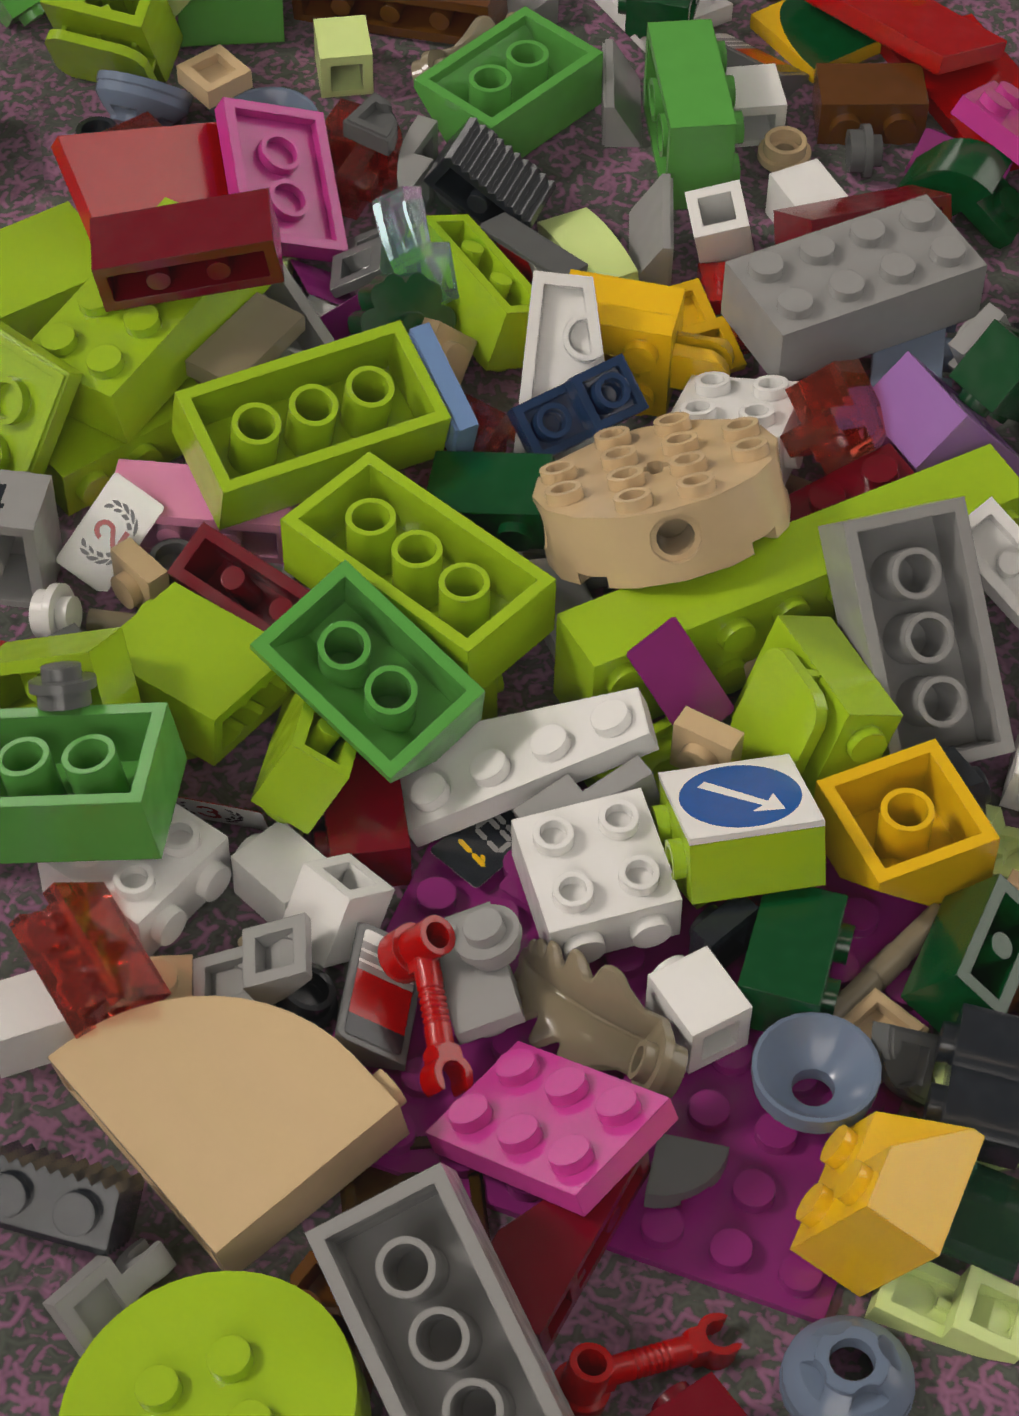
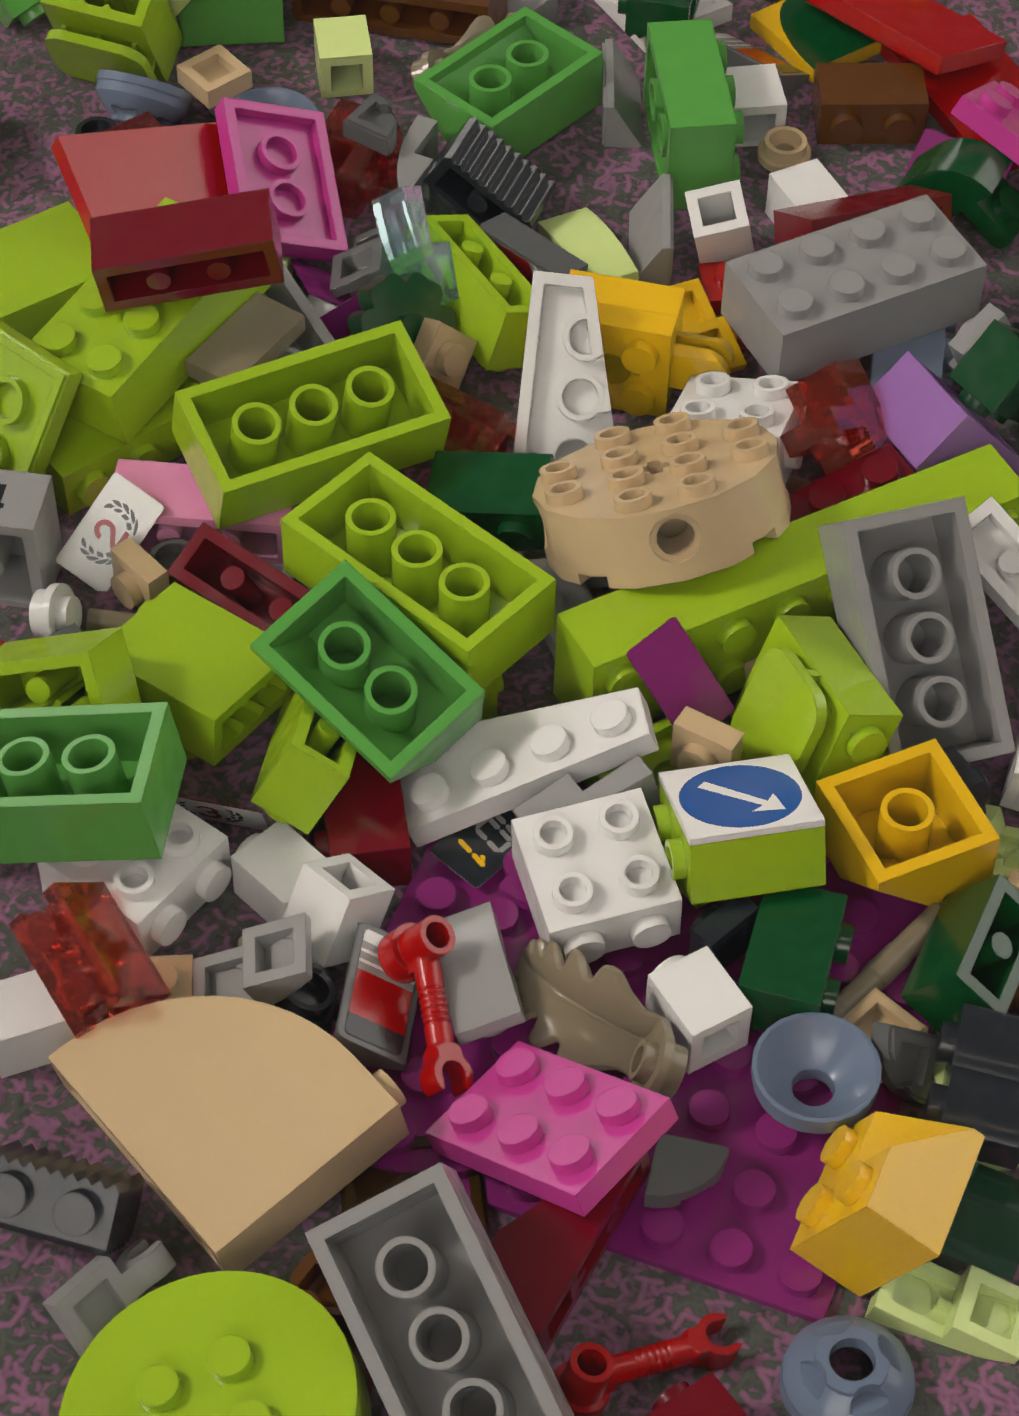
(62, 686): dark grey plate -> none
(463, 422): medium blue tile -> none
(488, 937): light grey plate -> none
(578, 408): dark blue slope -> none
(863, 150): dark grey plate -> none

